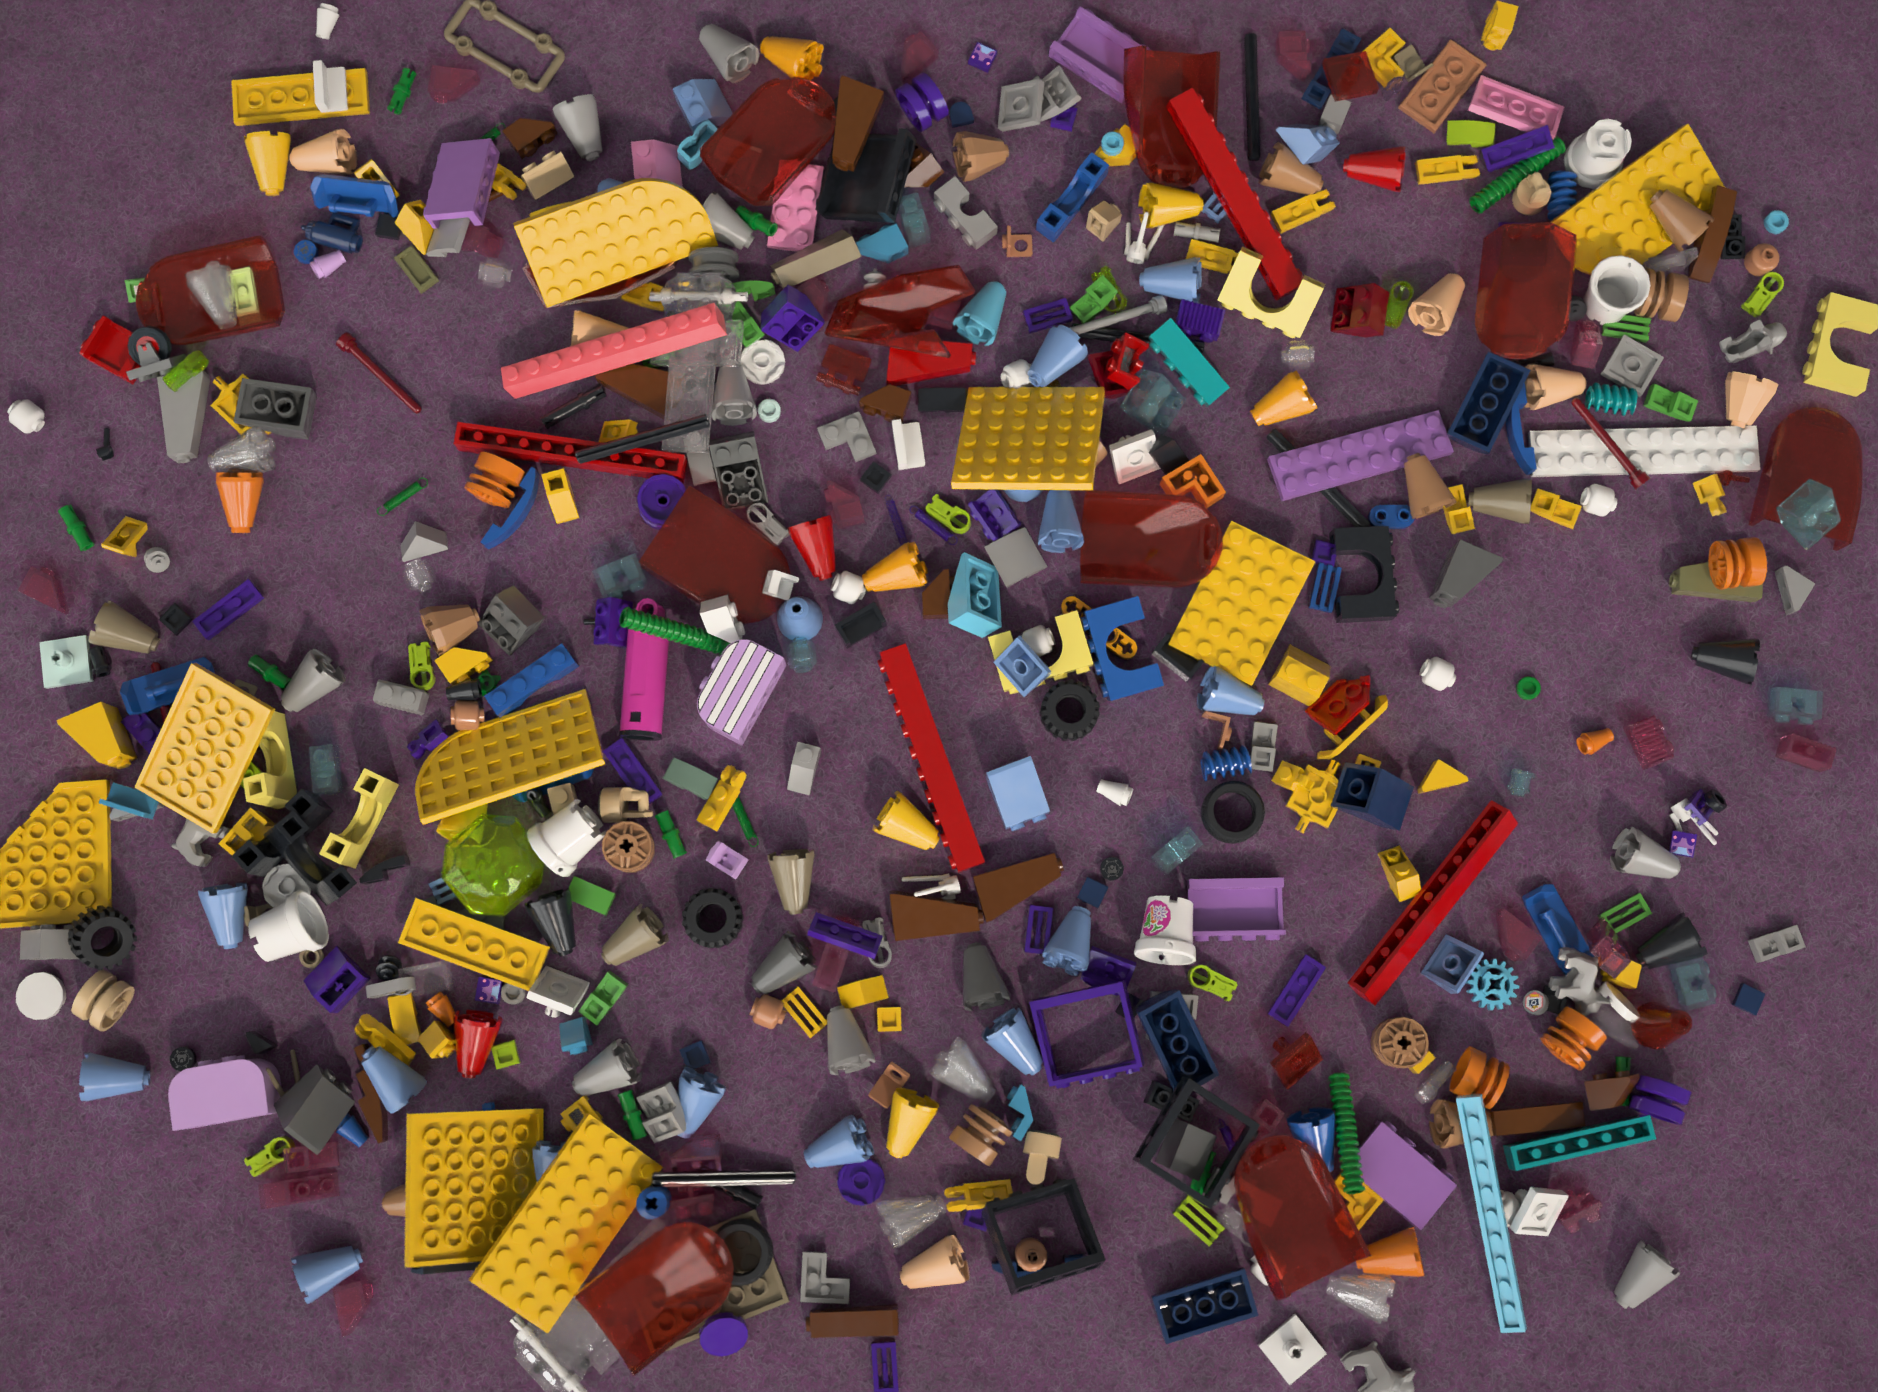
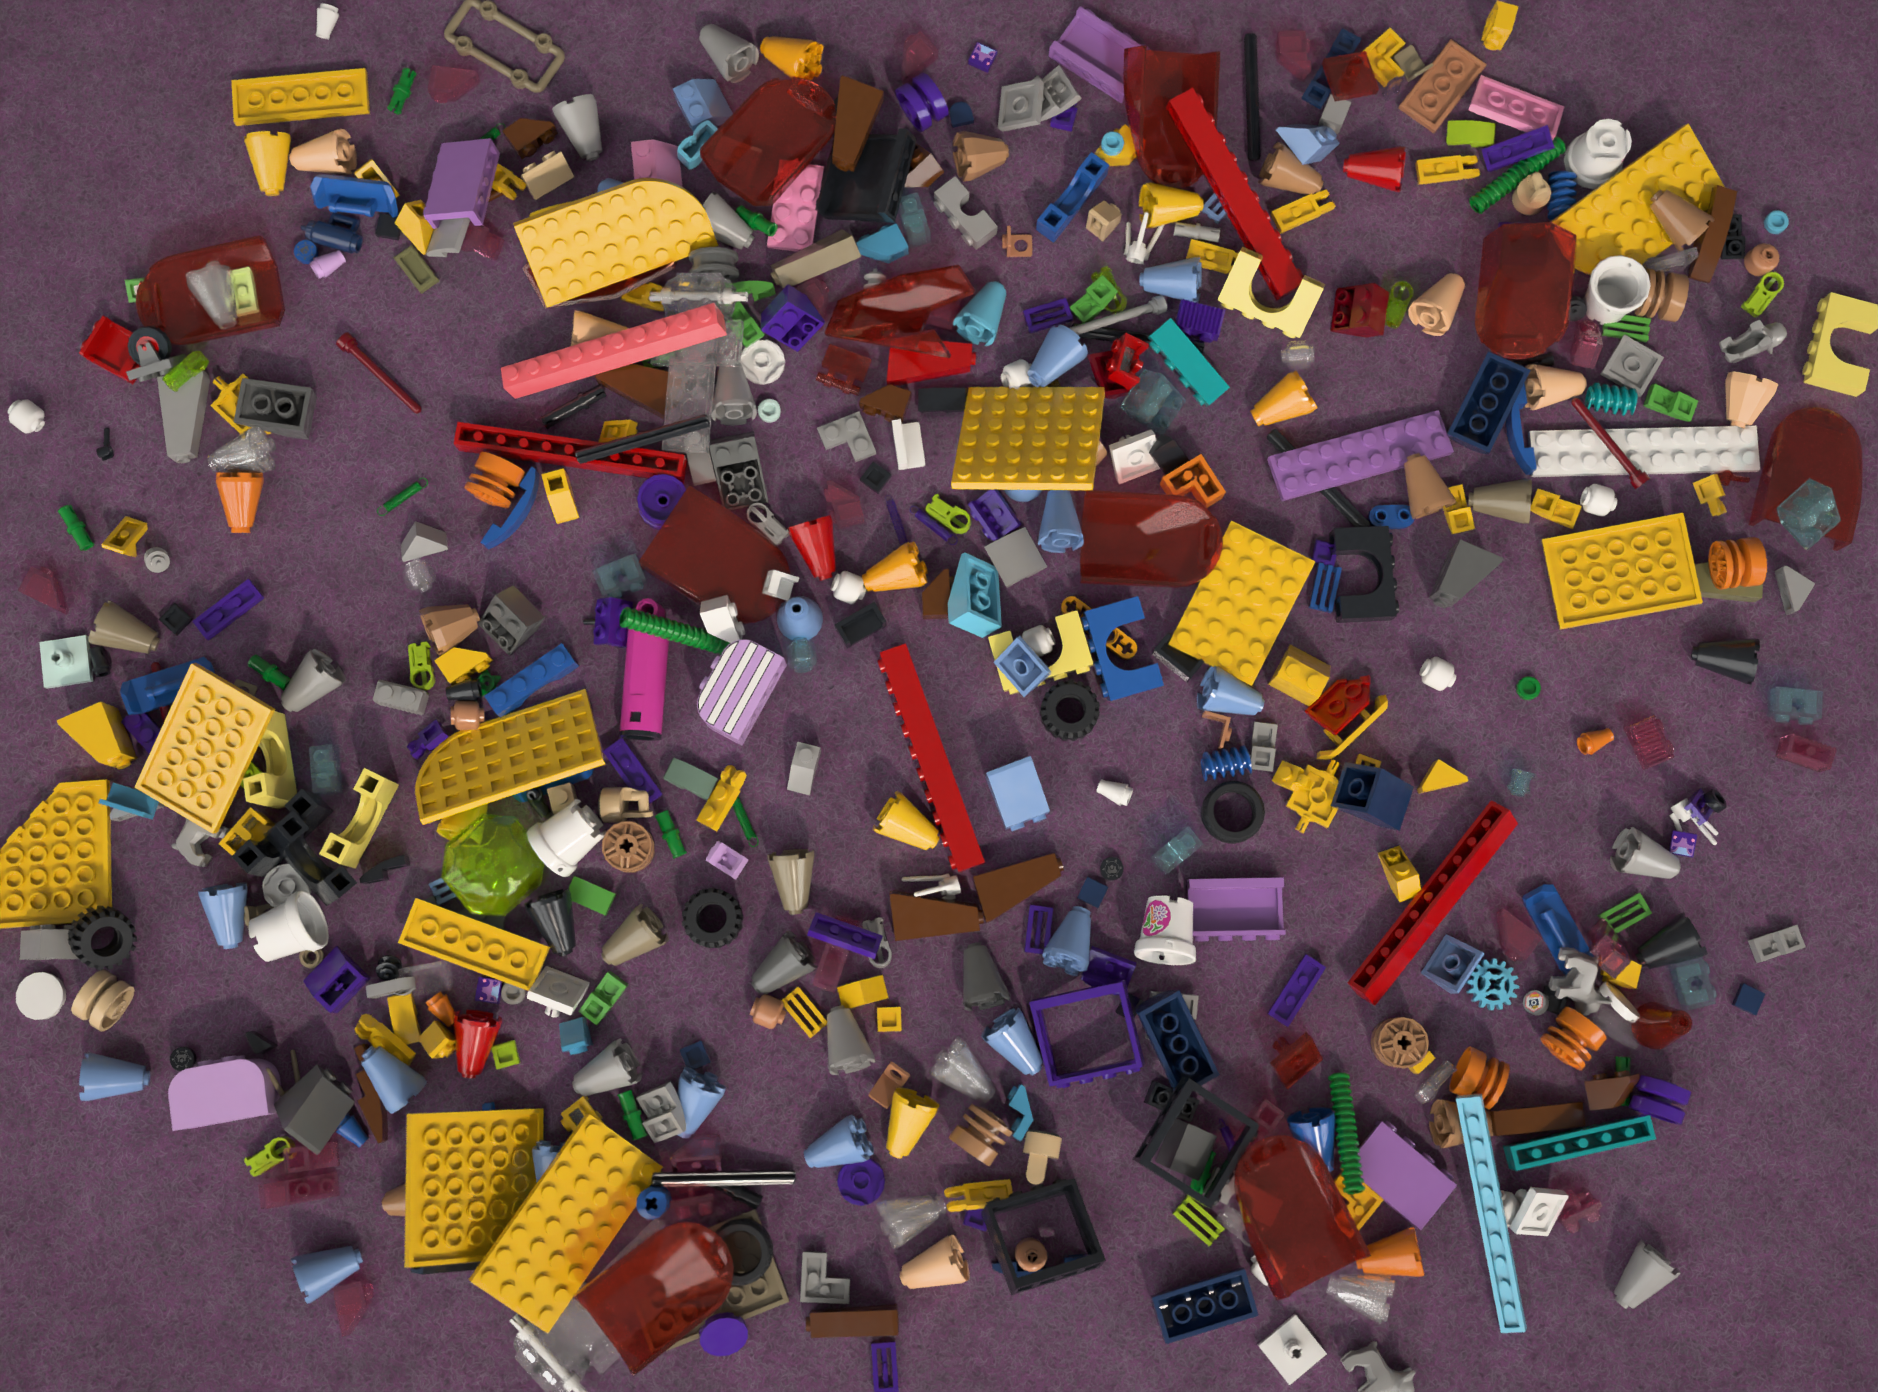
(330, 88): white panel -> none
(494, 272): clear head -> none
(1214, 983): lime piece -> none
(1621, 571): none -> yellow plate

